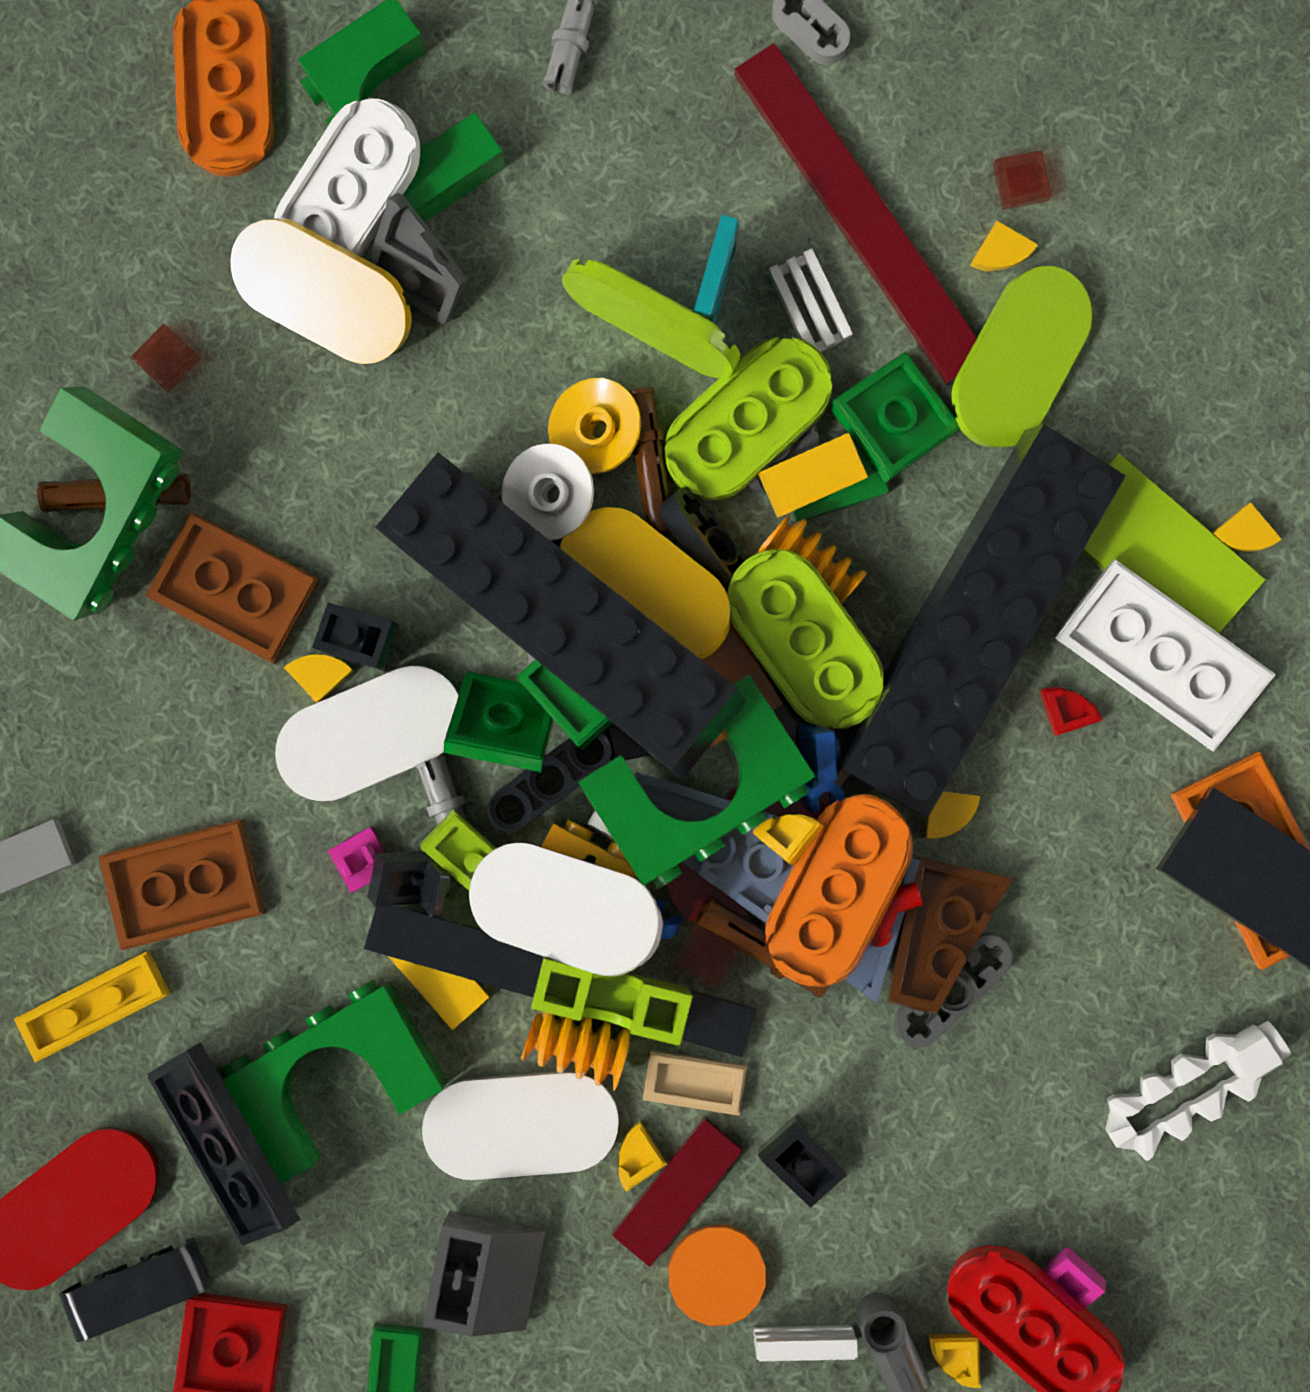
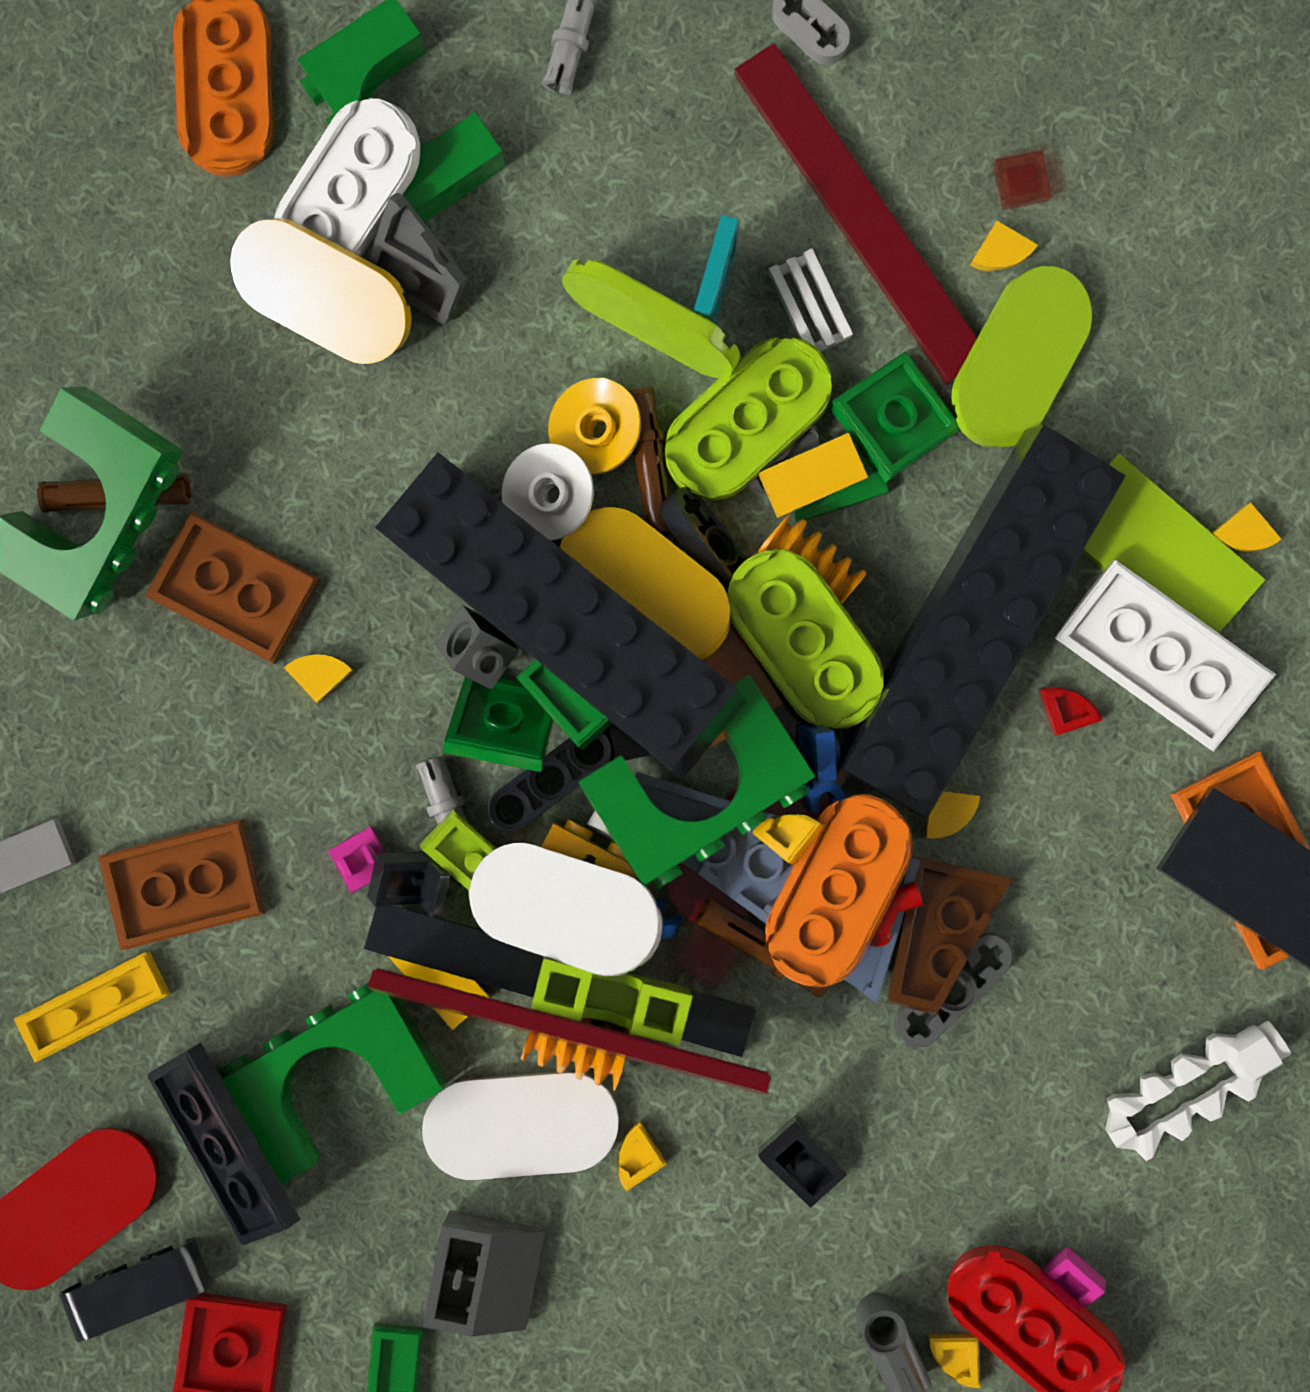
(165, 357): clear red tile -> none
(356, 636): black slope -> none
(366, 734): white tile -> none
(476, 647): none -> dark grey brick
(570, 1031): none -> dark red tile
(676, 1191): dark red tile -> none
(694, 1082): tan tile -> none
(717, 1274): orange tile -> none
(805, 1343): white tile -> none

